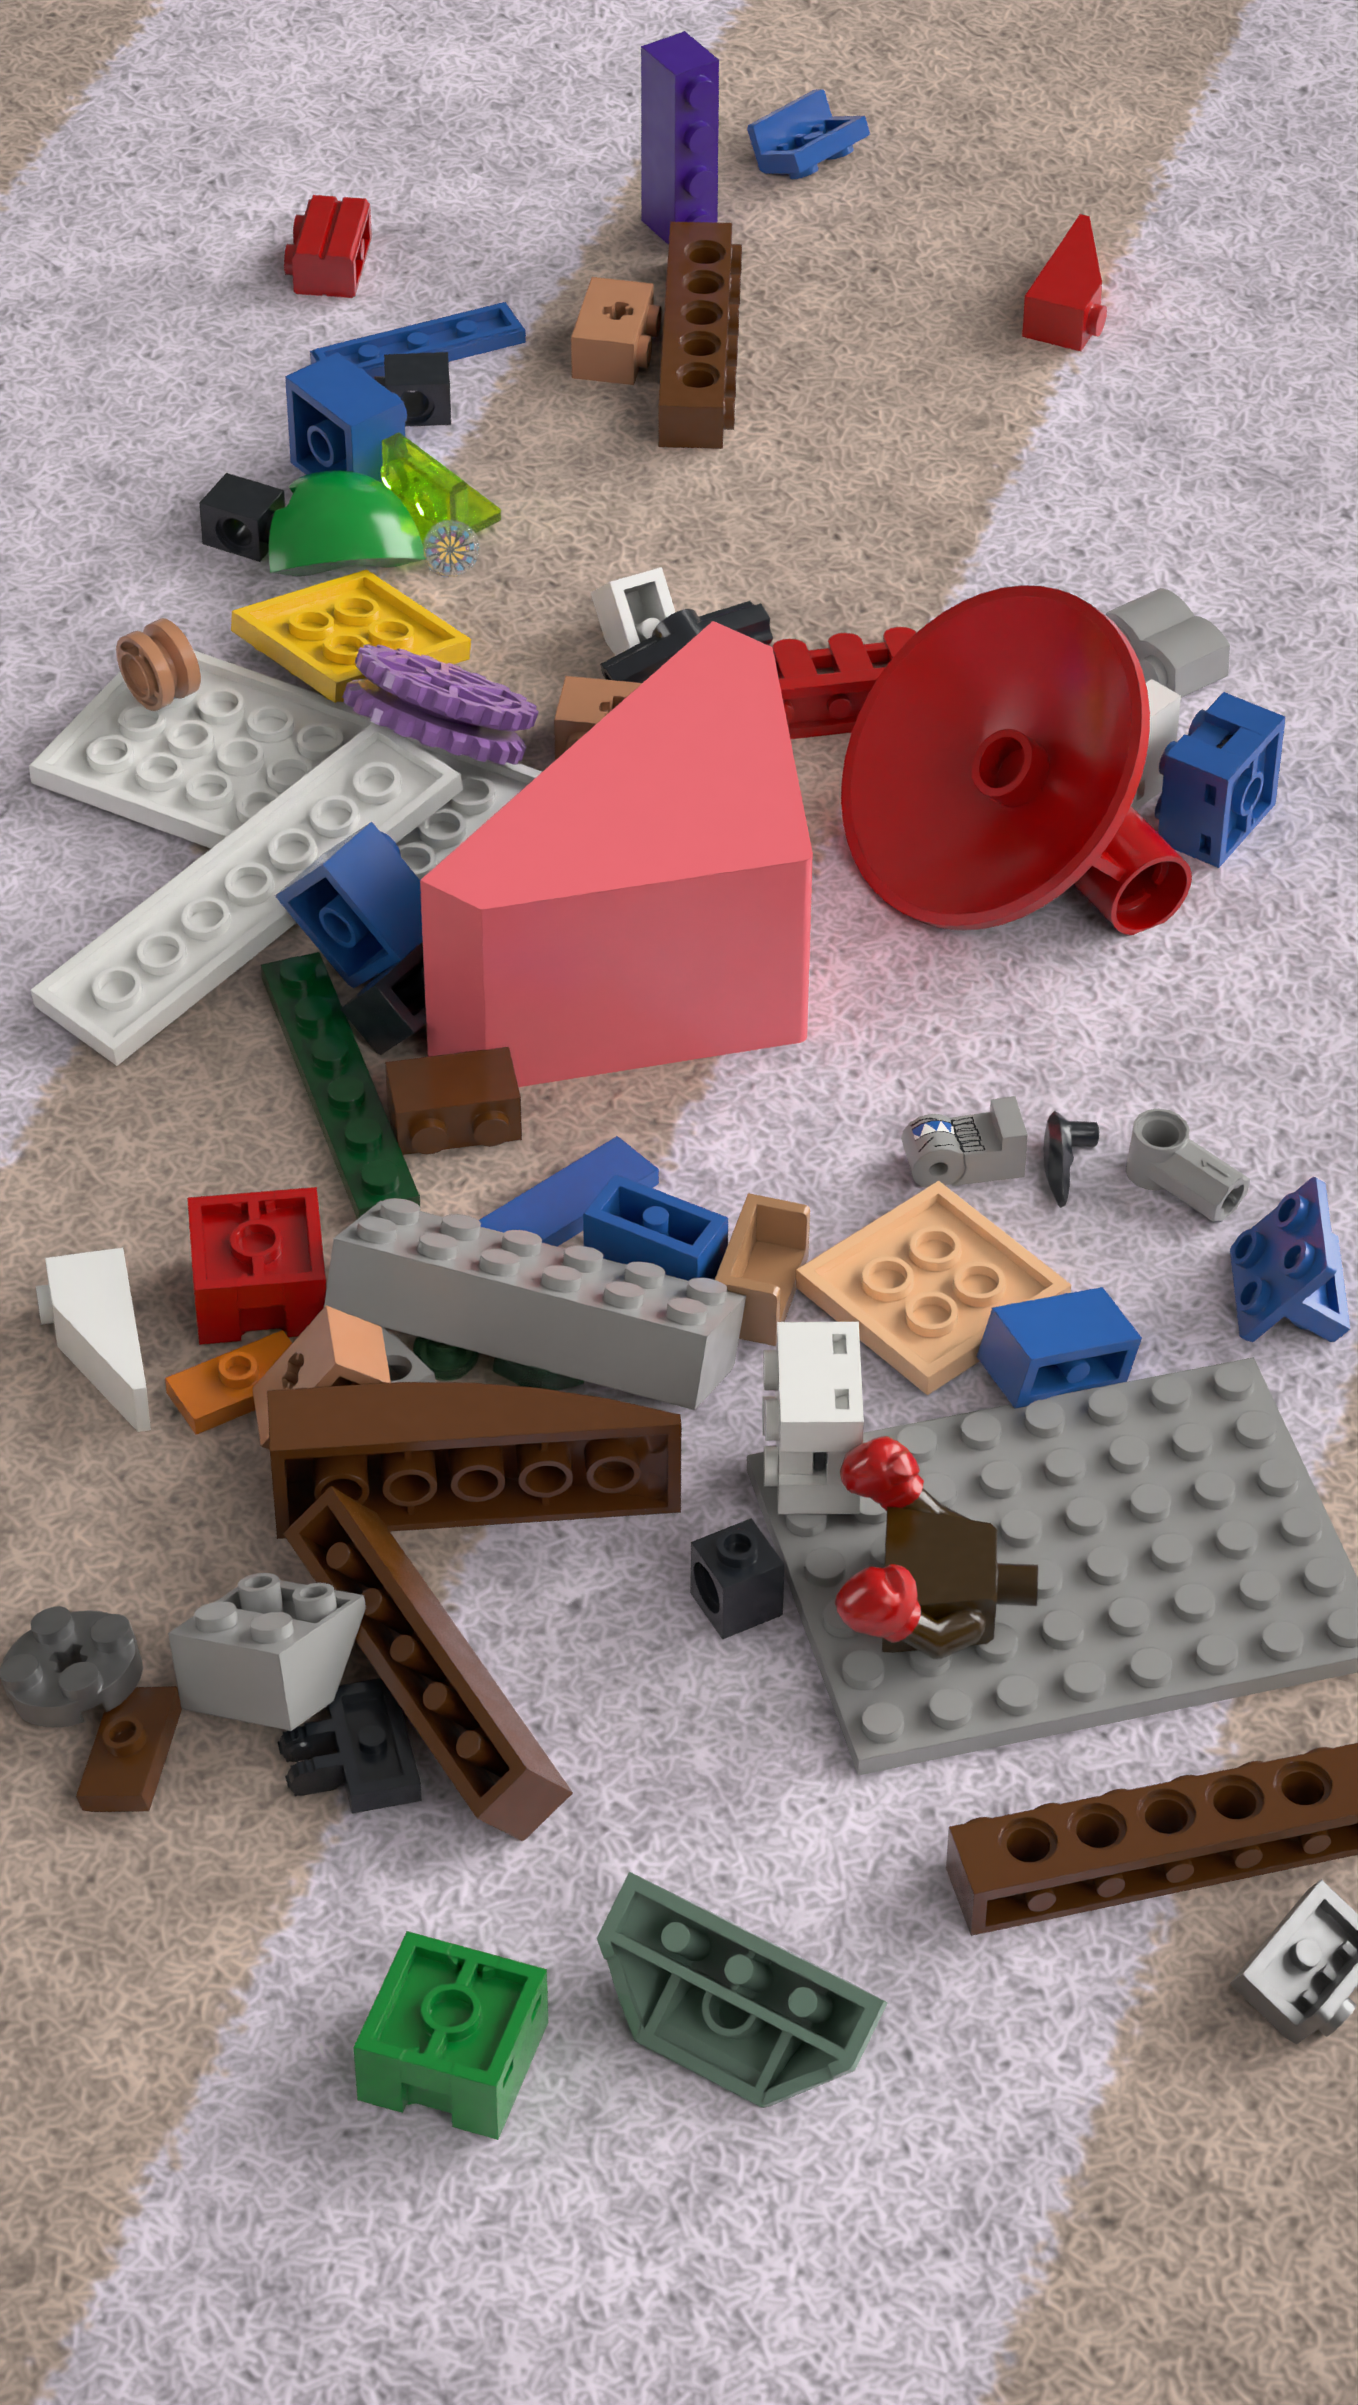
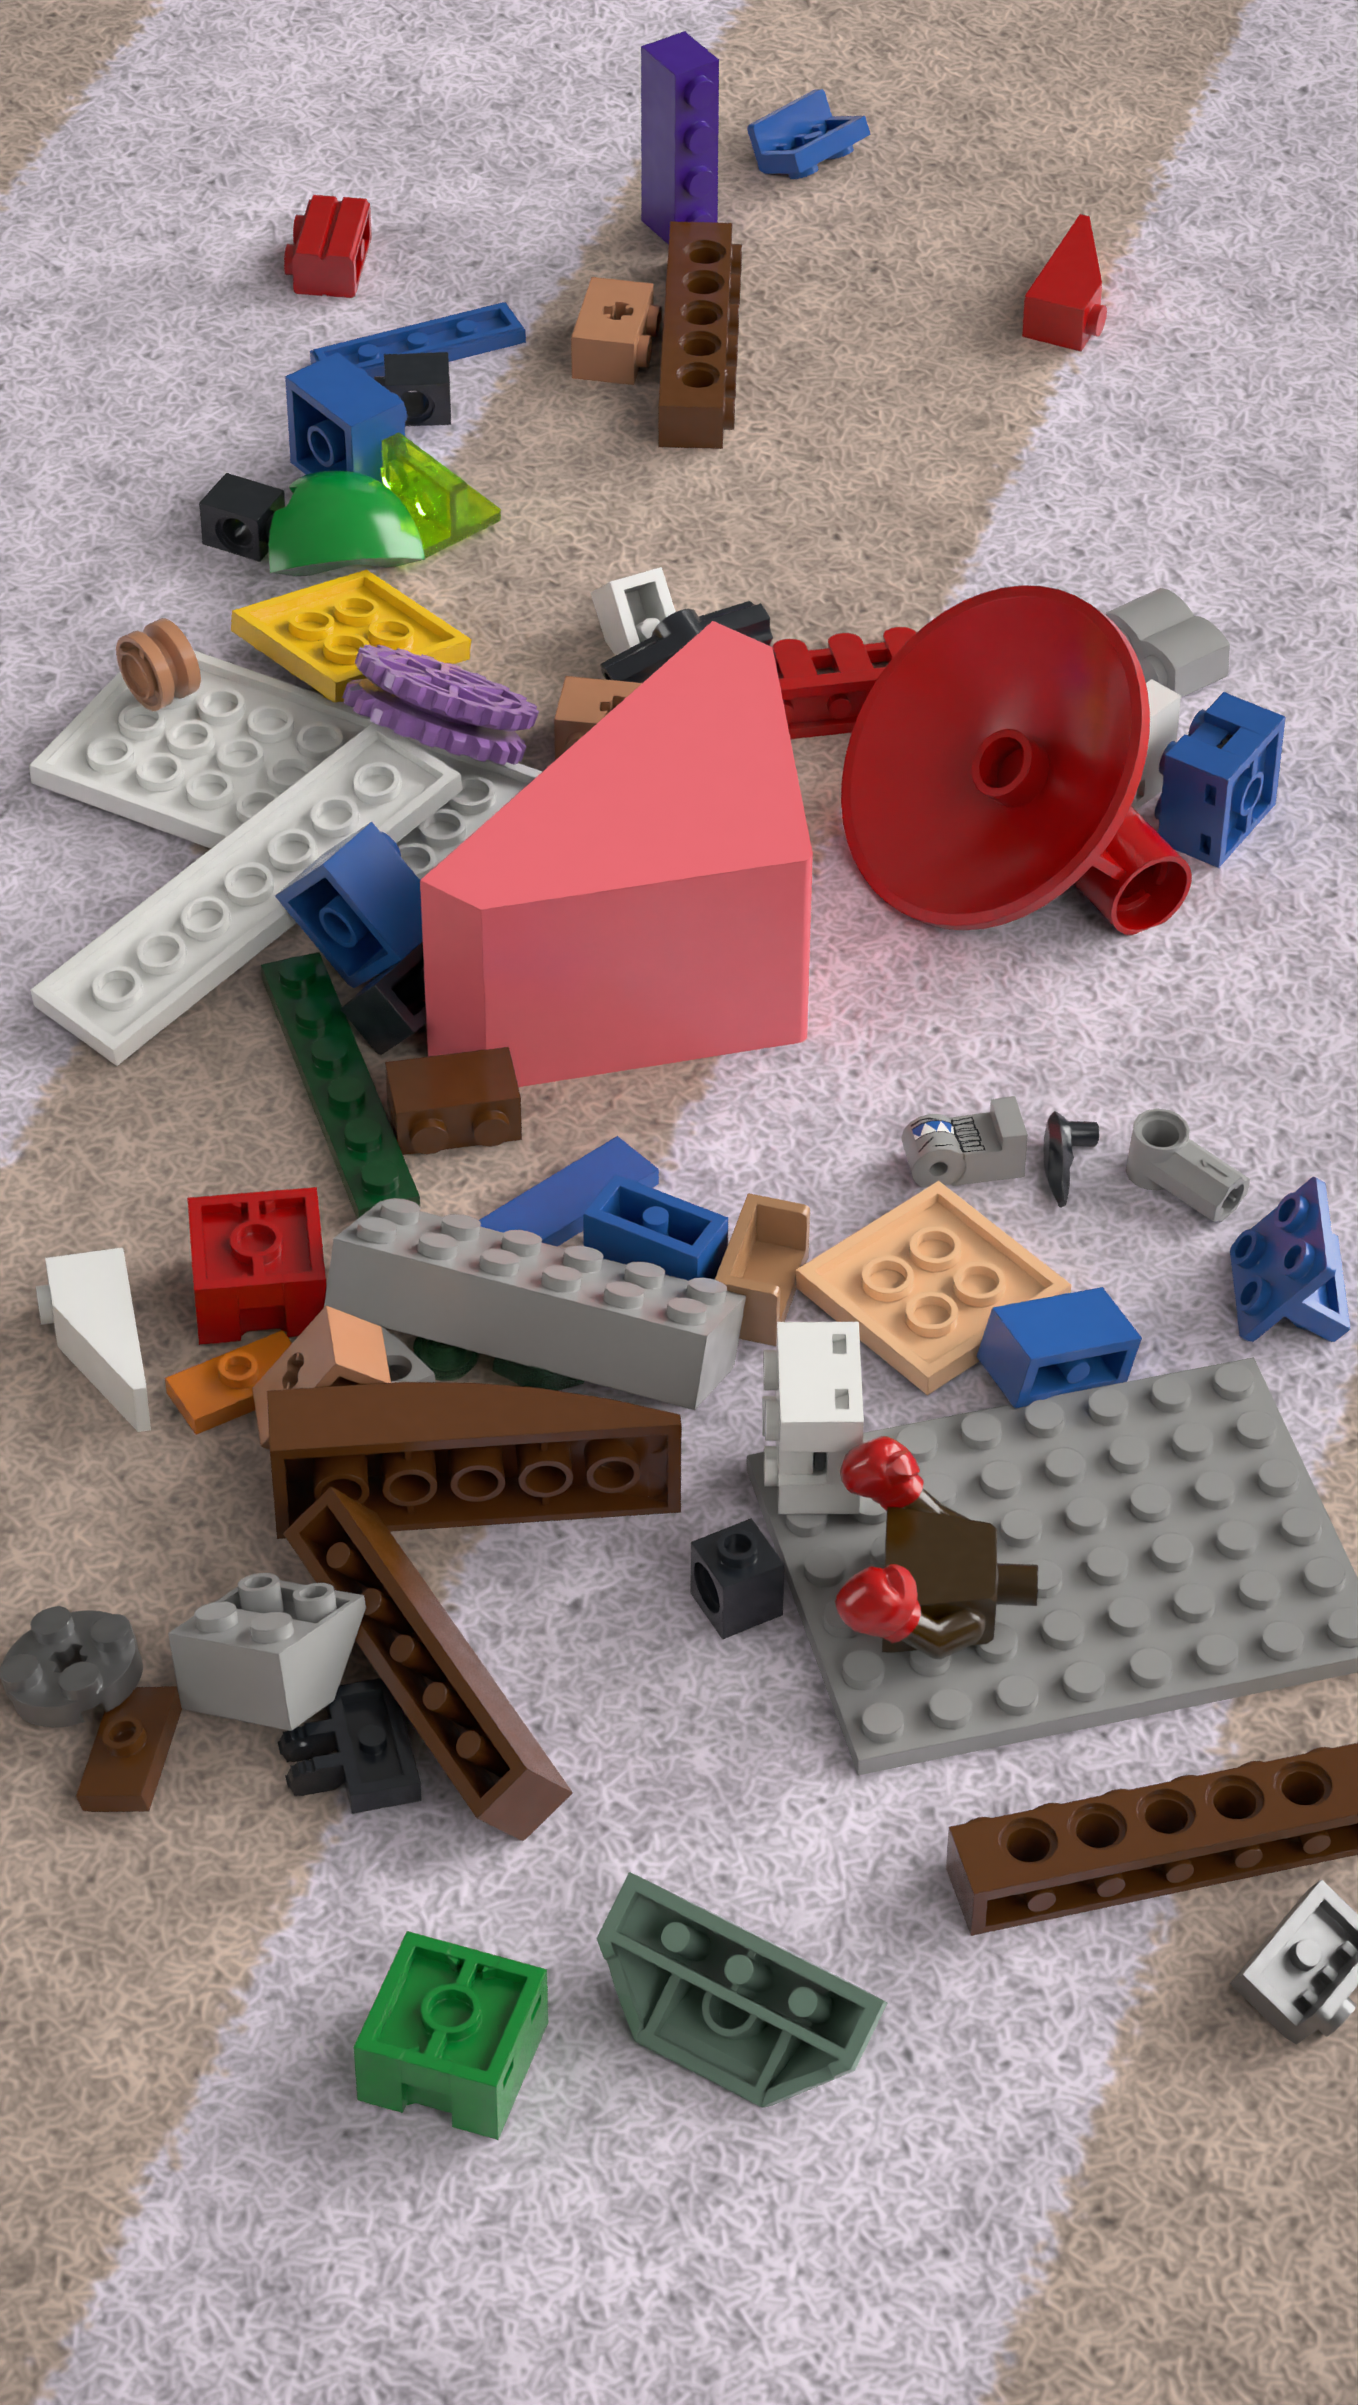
(450, 548): clear tile -> none

